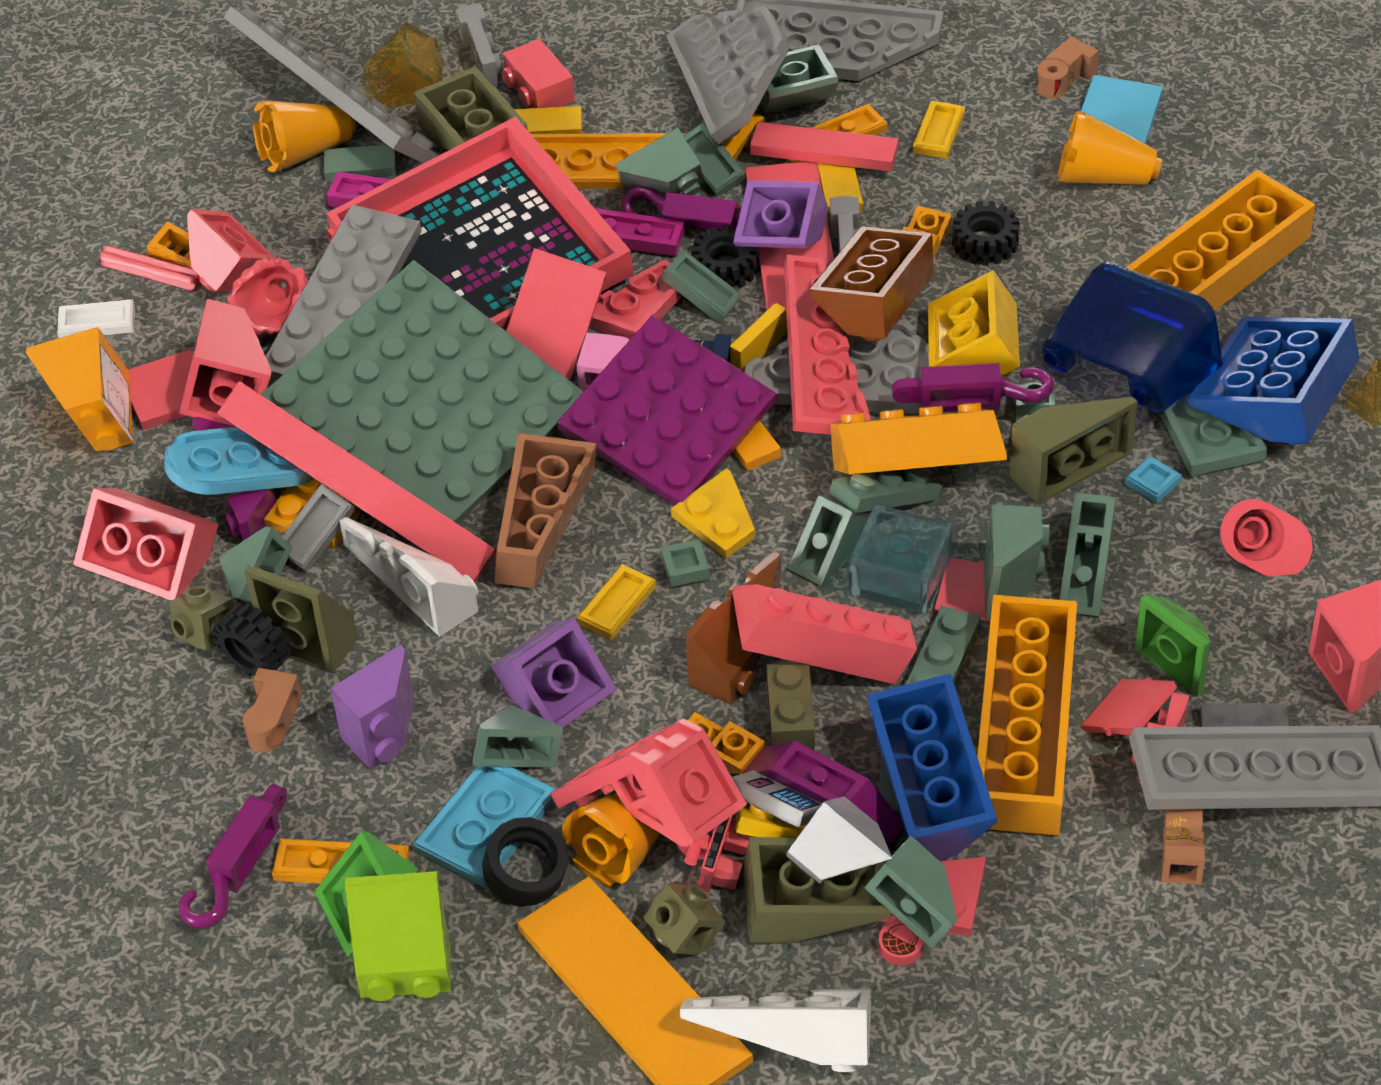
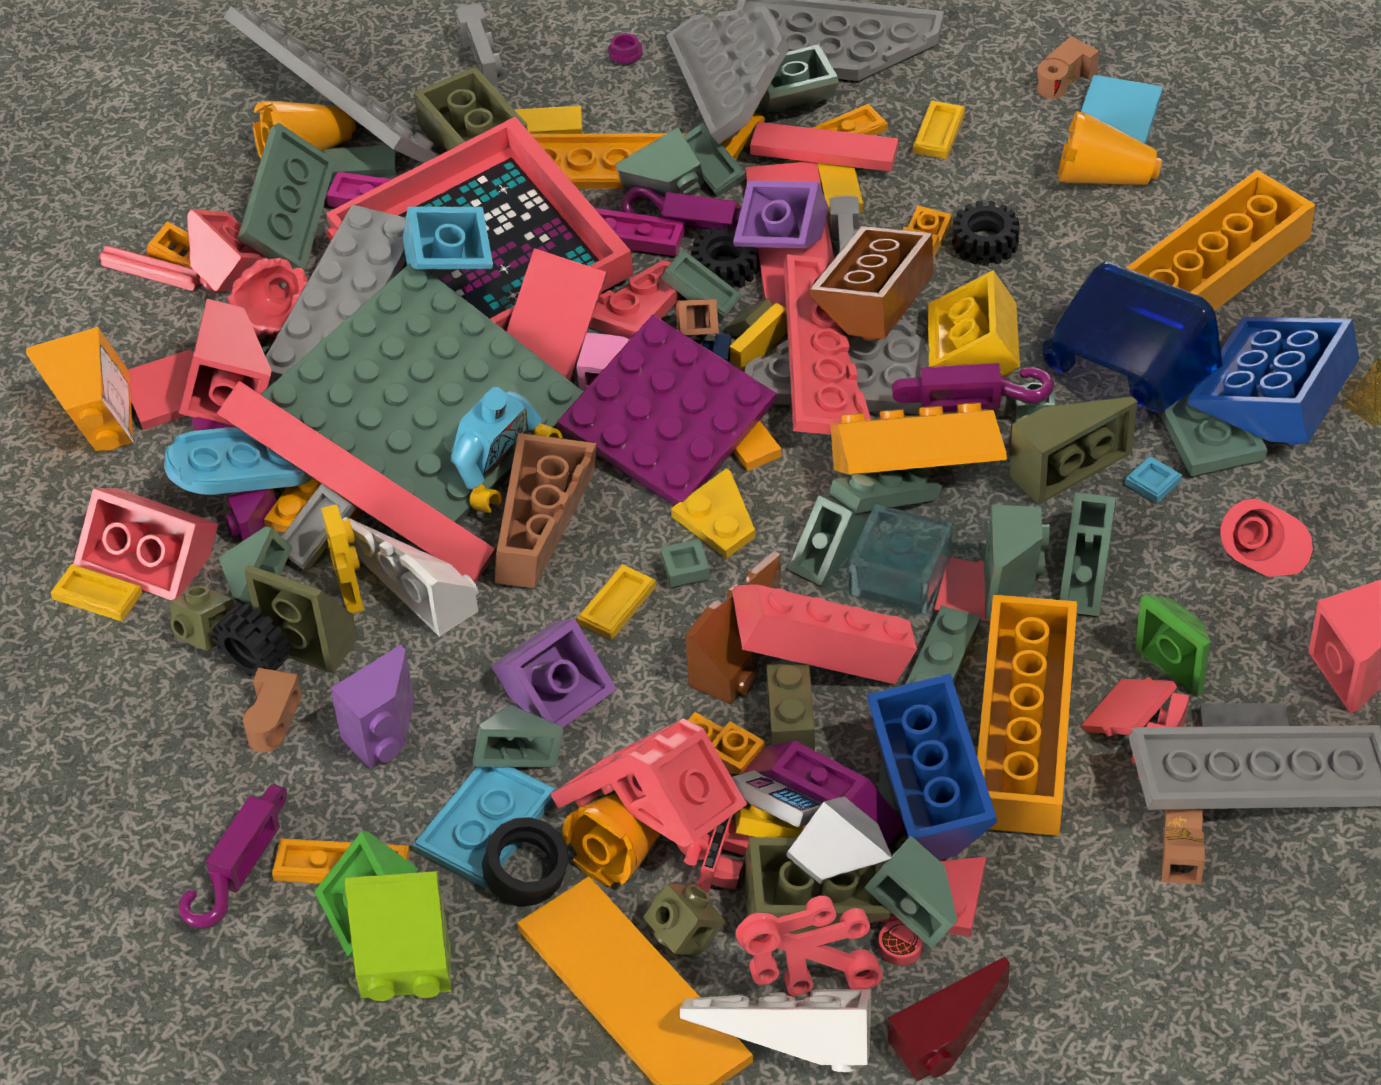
(96, 592): none -> yellow tile
(110, 317): white tile -> none
(287, 198): none -> sand green plate
(343, 556): none -> yellow wing
(403, 66): clear yellow slope -> none
(446, 238): none -> medium azure slope
(489, 436): none -> medium azure torso
(537, 76): coral brick -> none
(625, 48): none -> magenta plate
(697, 317): none -> nougat leg
(747, 318): none -> olive tile
(764, 933): none -> coral plant
(939, 1028): none -> dark red slope

